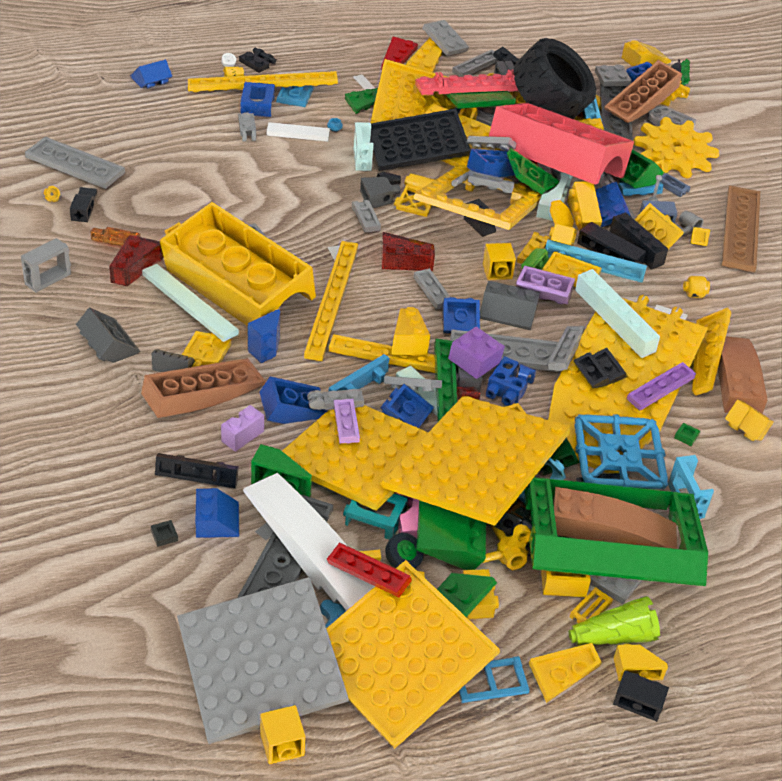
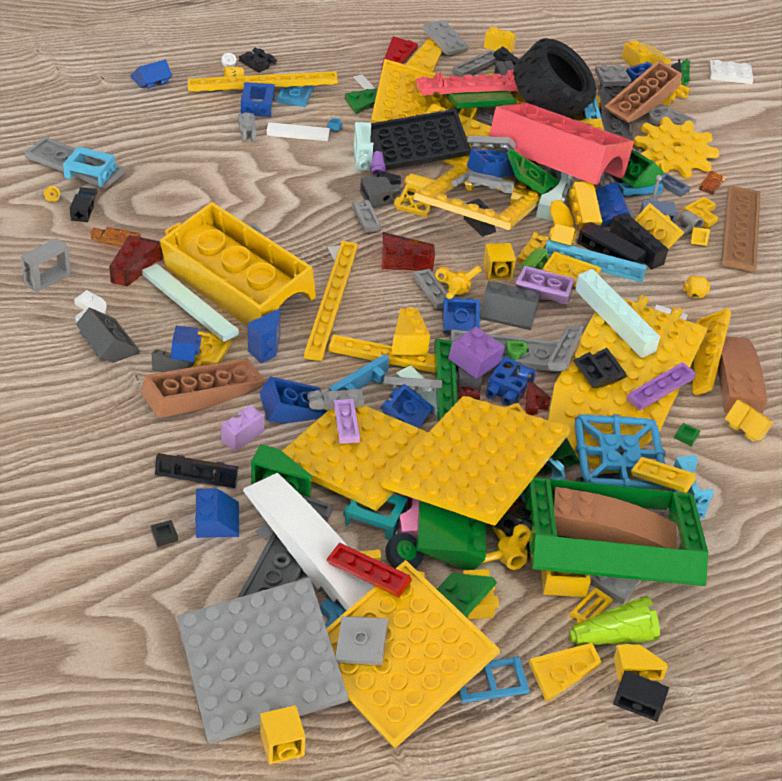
(76, 162): none -> medium azure panel
(90, 300): none -> white plate
(185, 343): none -> blue brick
(362, 640): none -> light grey plate
(377, 163): none -> medium lavender cone
(458, 282): none -> yellow piece
(497, 38): none -> yellow brick
(515, 349): none -> bright green tile
(536, 399): none -> clear red slope
(663, 474): none -> yellow plate
(703, 208): none -> yellow plate
(712, 182): none -> clear orange tile
(730, 71): none -> white plate

